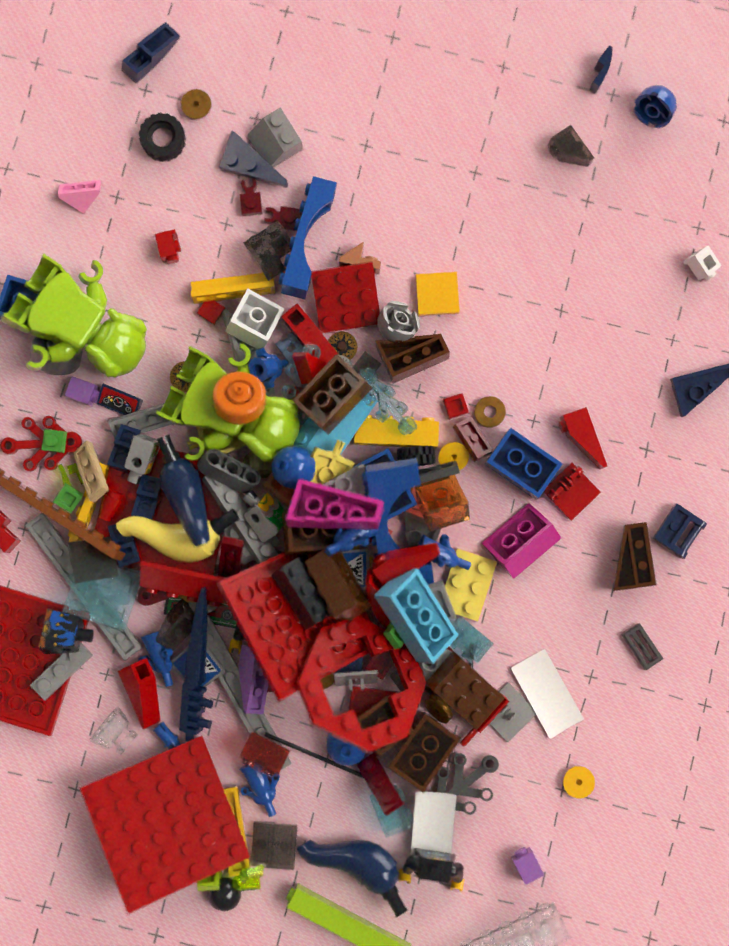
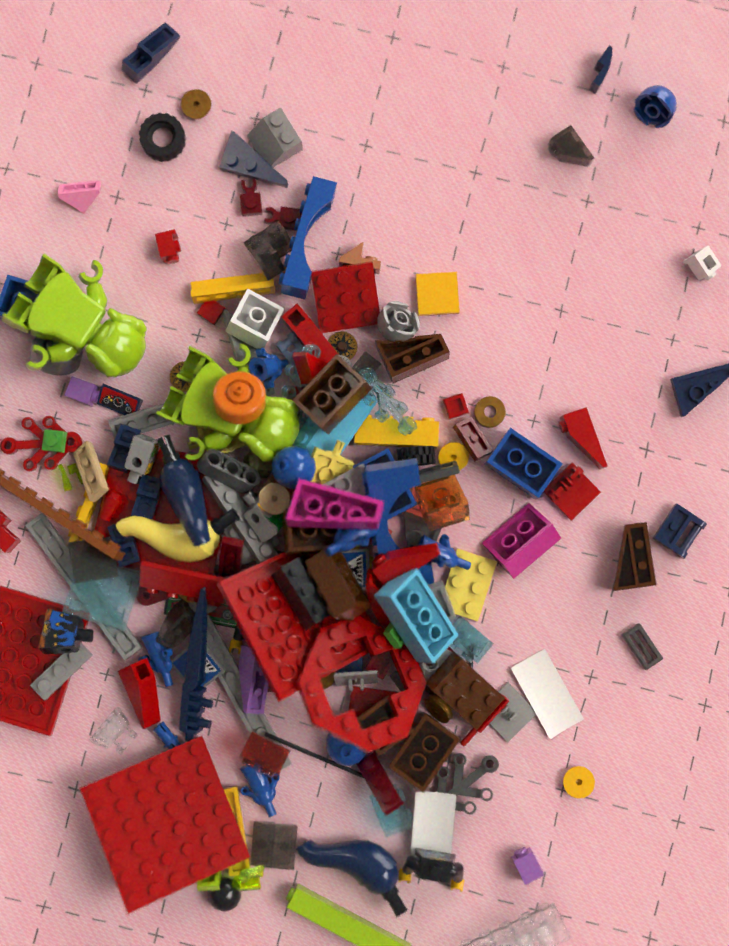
(68, 498): bright green plate -> none
(274, 498): none -> tan piece

